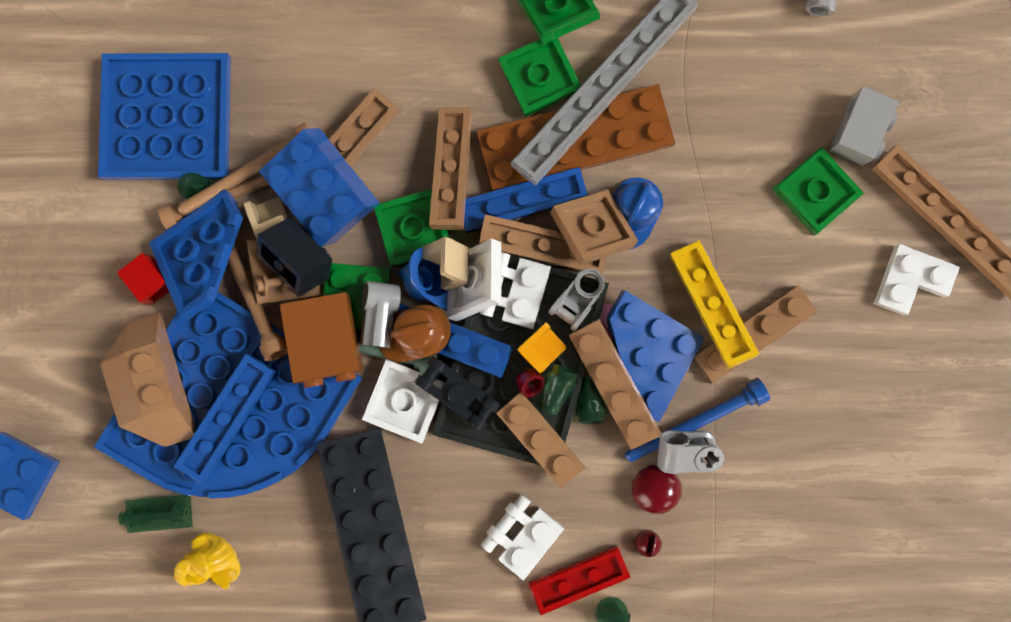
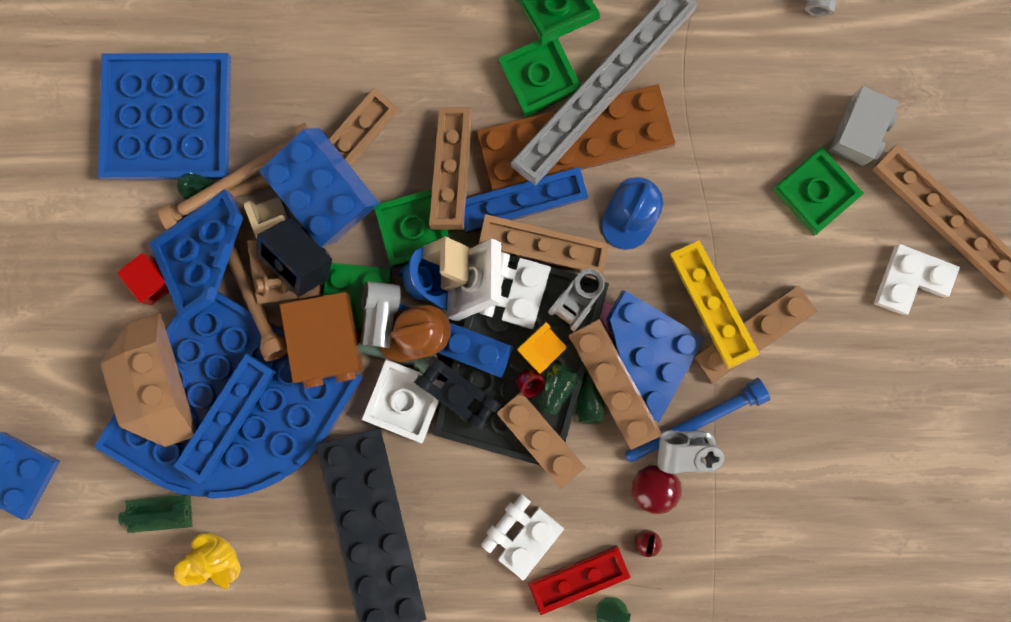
(593, 227): medium nougat plate -> none

